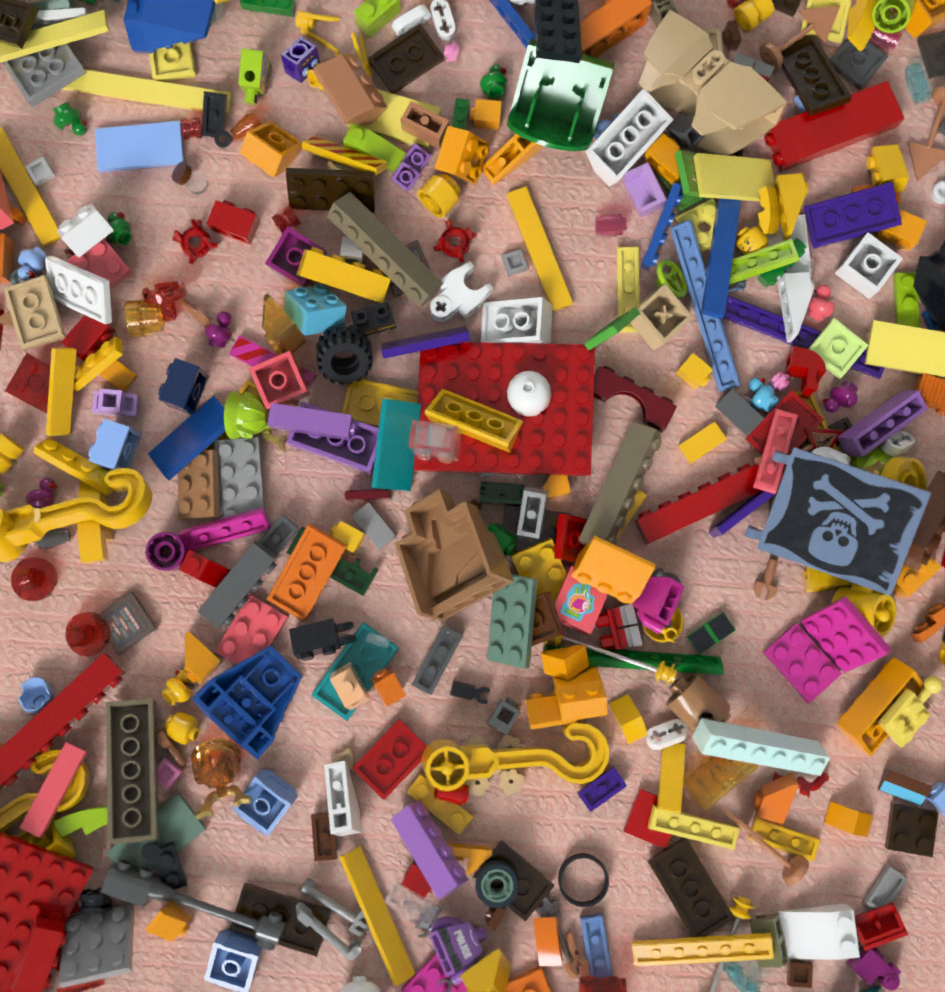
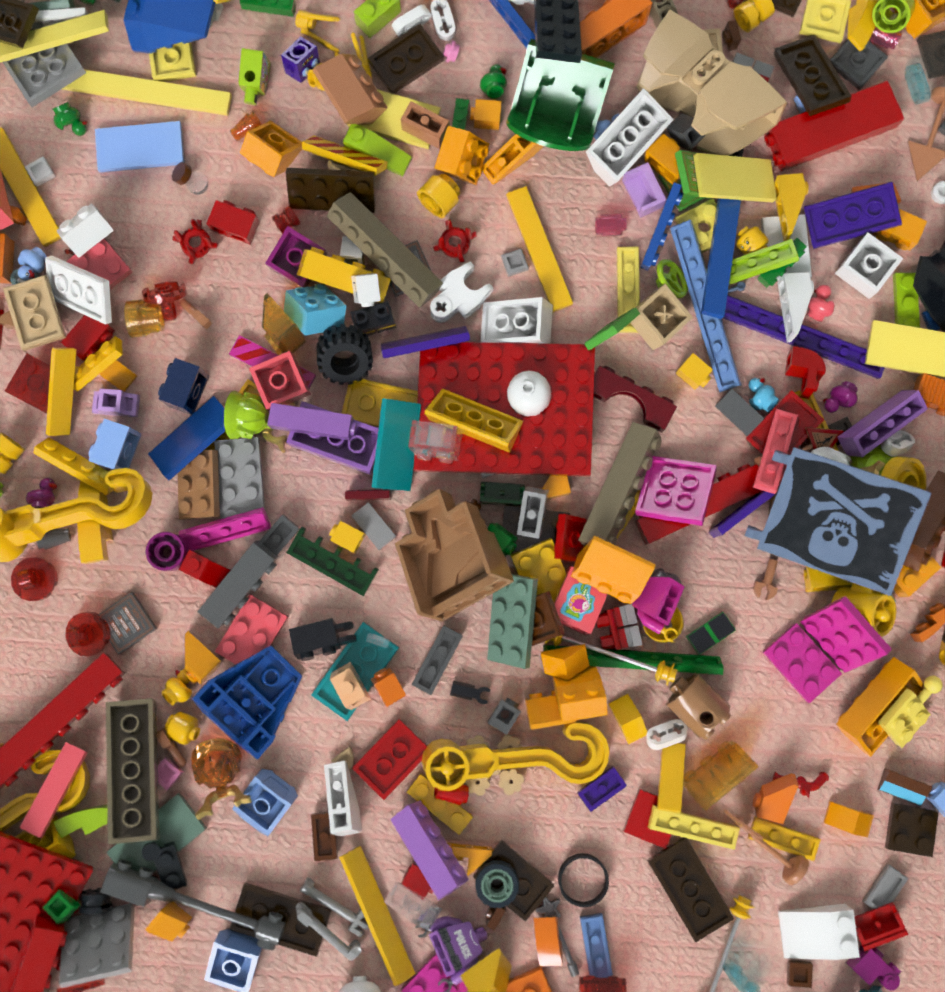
(35, 695): light blue hair -> none
(61, 907): none -> green slope
(121, 227): green animal -> none
(191, 128): clear red wheel -> none
(215, 117): black hinge -> none
(219, 334): magenta animal -> none
(307, 572): orange tile -> none
(366, 289): none -> white brick
(410, 167): medium lavender slope -> none
(575, 959): nougat bar -> none
(676, 490): none -> dark pink plate
(702, 442): yellow tile -> none
(702, 949): yellow tile -> none
(760, 747): light aqua brick -> none
(769, 218): yellow slope -> none
(771, 924): olive hinge -> none
(780, 381): bright pink plate -> none
(818, 19): nougat piece -> none
(838, 348): yellowish green tile -> none
(887, 166): yellow brick -> none

